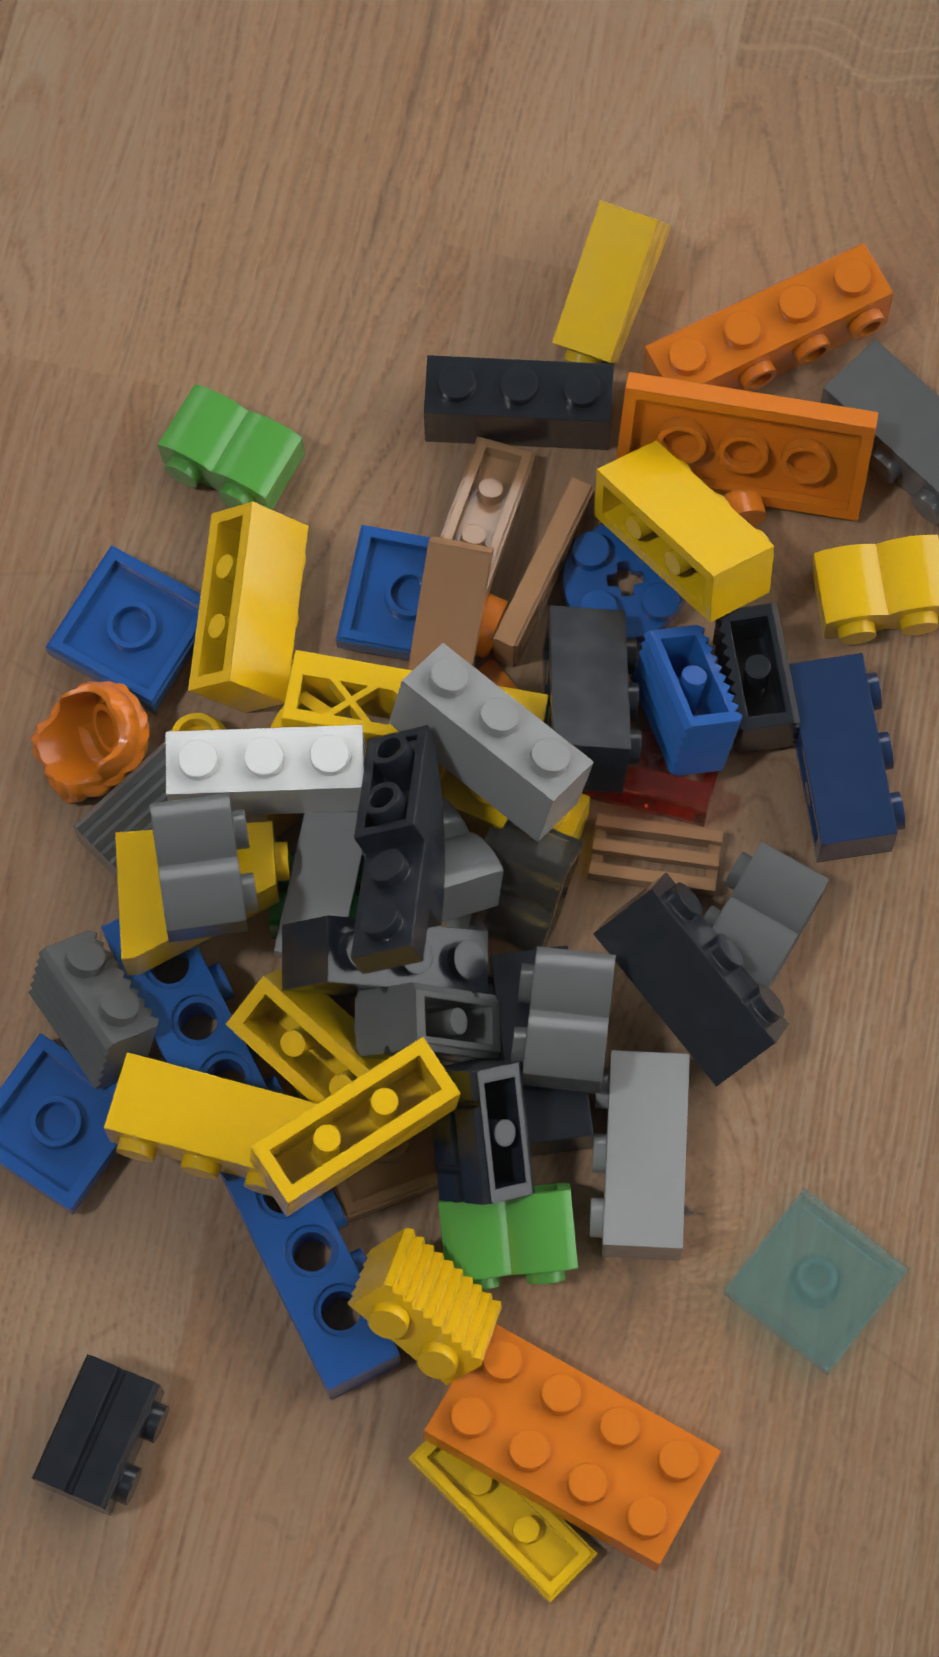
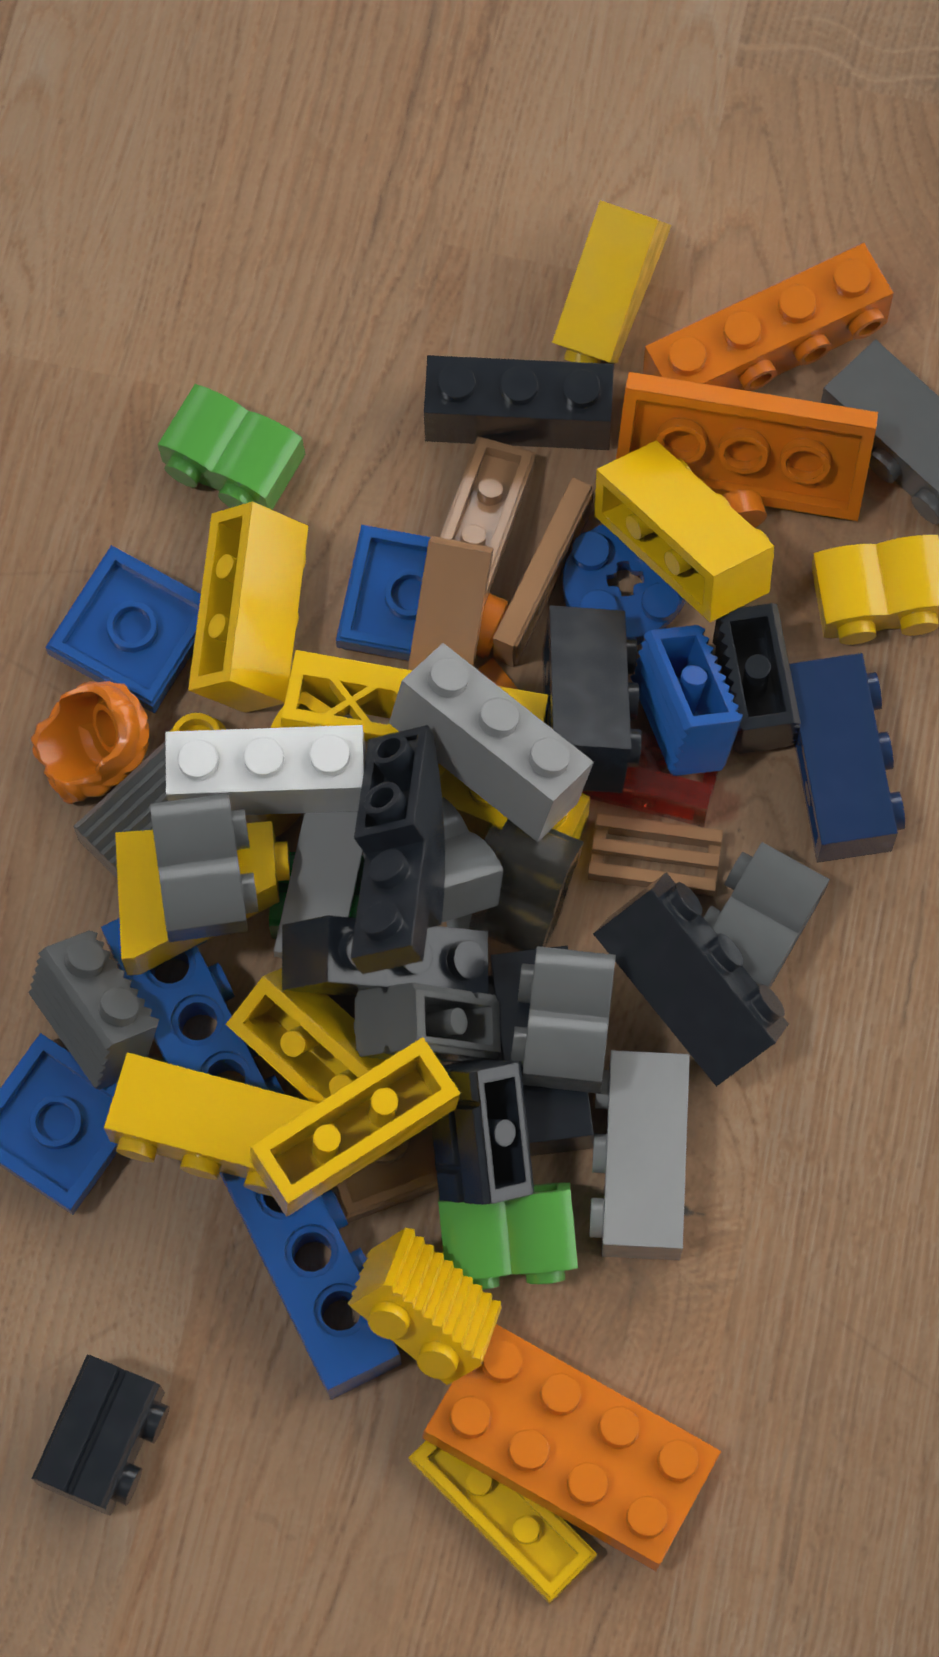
(815, 1281): clear light blue plate -> none

